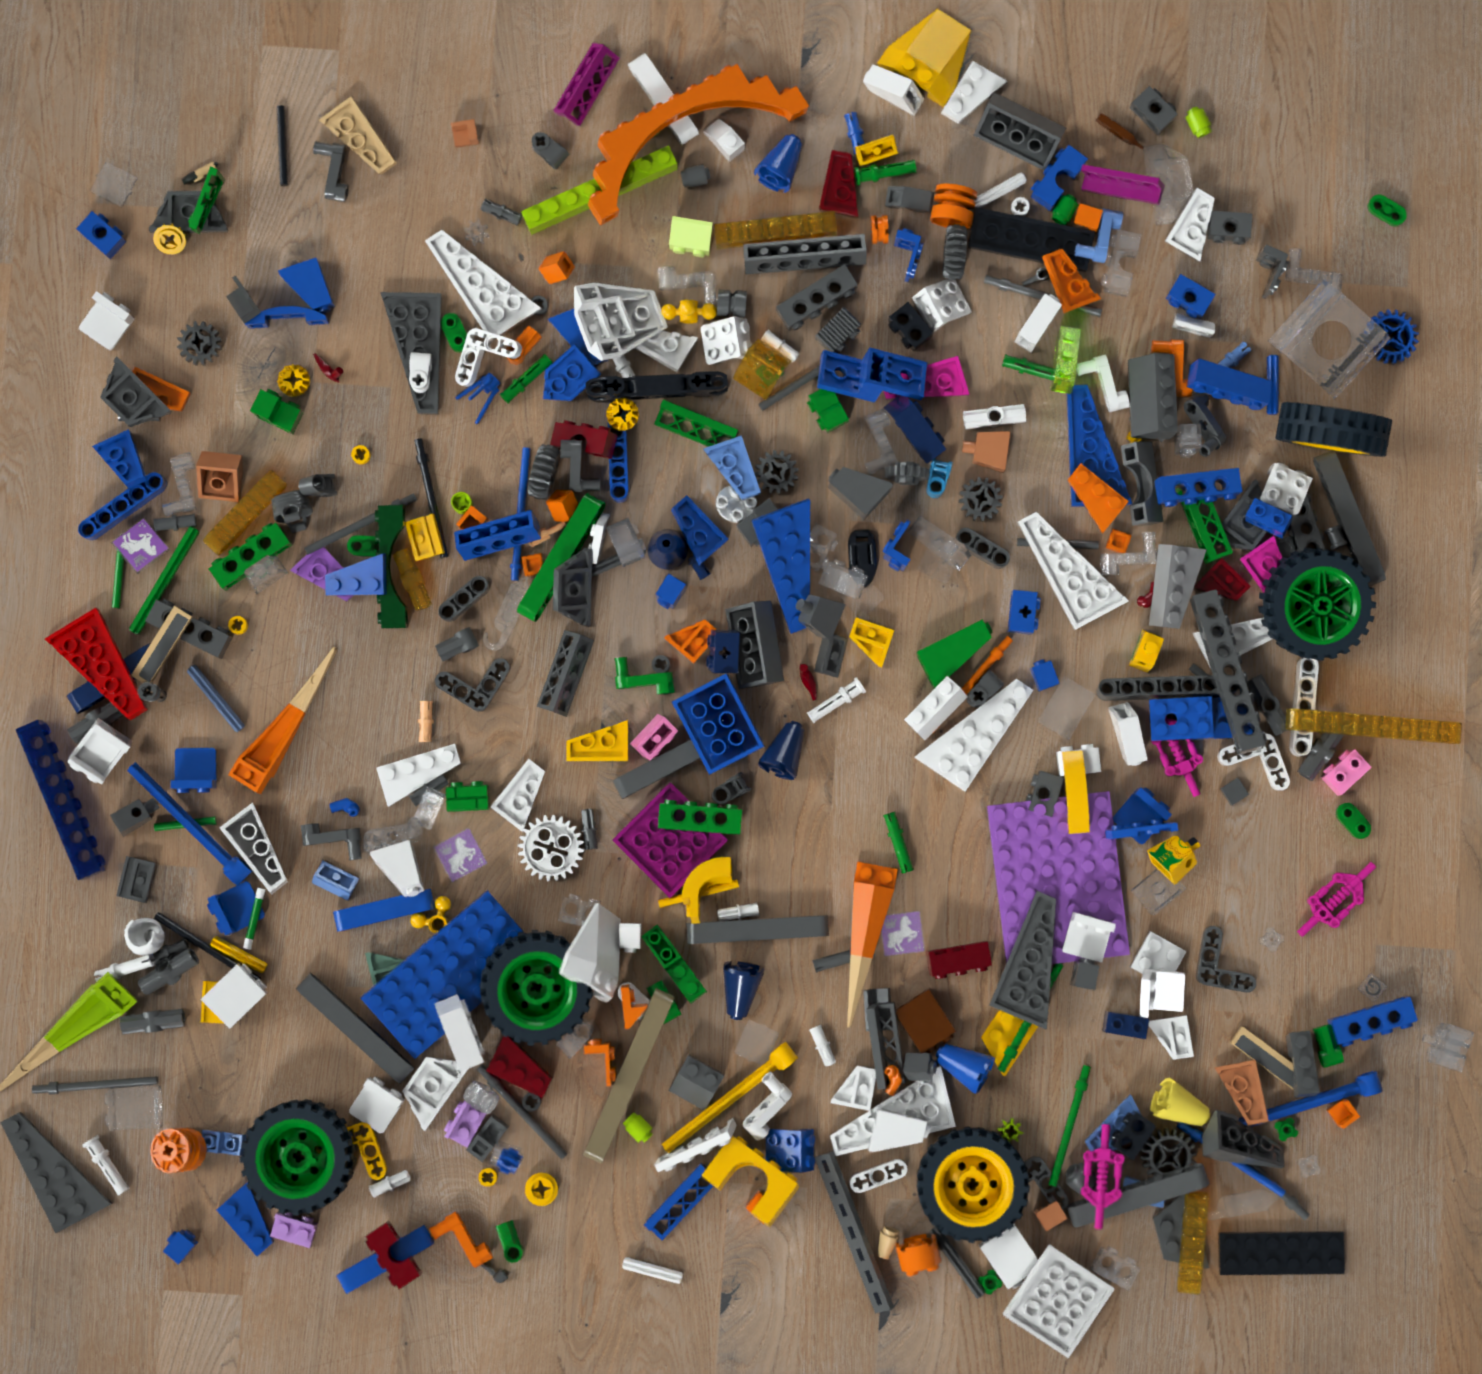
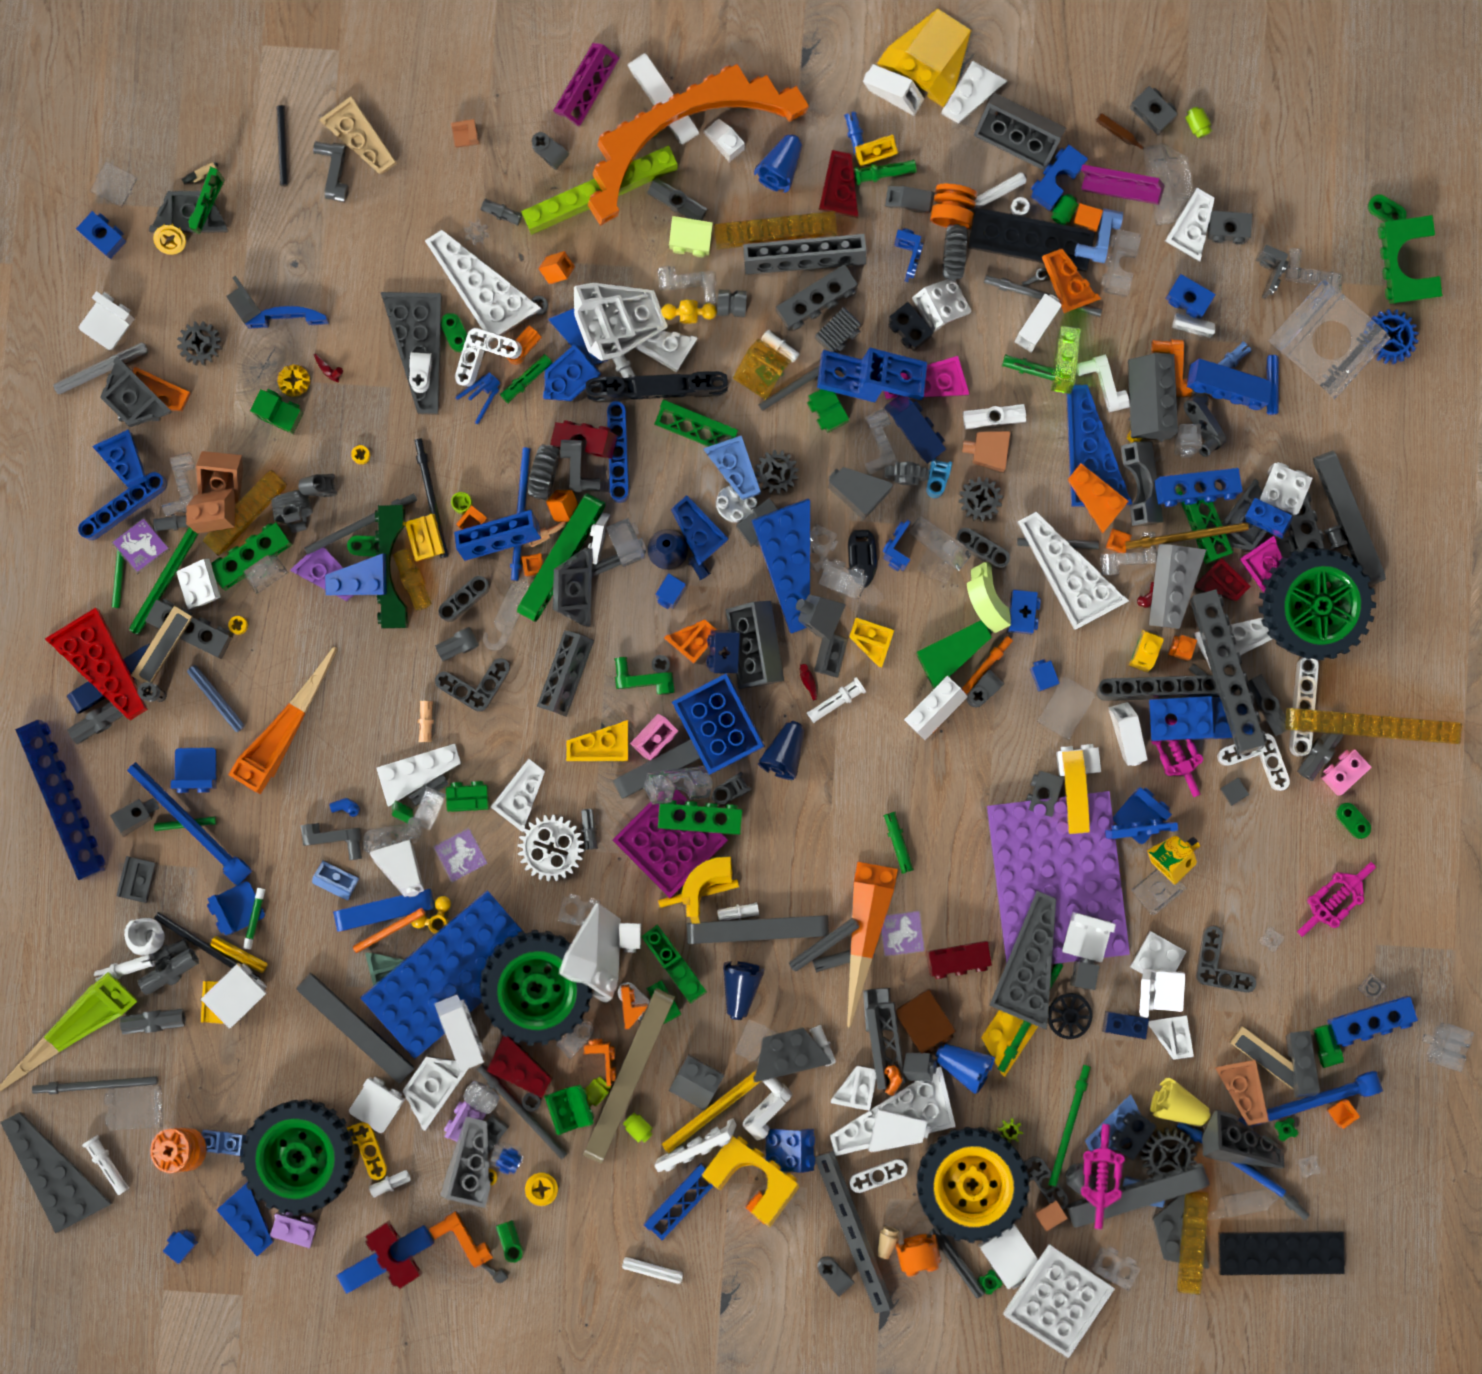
(99, 368): none -> light grey axle
(99, 751): white panel -> none
(198, 584): none -> white plate
(211, 511): none -> nougat slope
(253, 844): white wedge -> none
(310, 284): blue slope -> none
(389, 930): none -> orange bar
(401, 811): none -> green tile
(468, 1171): none -> light grey wedge
(569, 1109): none -> green bracket
(597, 1091): none -> lime brick
(617, 422): yellow gear -> none
(665, 194): none -> dark grey piece
(692, 780): none -> clear arch
(695, 176): dark grey brick -> none
(726, 339): white bracket -> none
(788, 1054): none -> dark grey wing
(824, 944): none -> dark grey axle
(836, 1278): none -> dark grey piece
(879, 229): orange wheel -> none
(968, 744): white wing -> none
(985, 600): none -> yellowish green arch
(1069, 1016): none -> black wheel
(1147, 542): none -> pearl gold bar
(1182, 647): none -> orange brick
(1333, 429): black wheel -> none
(1399, 286): none -> green arch

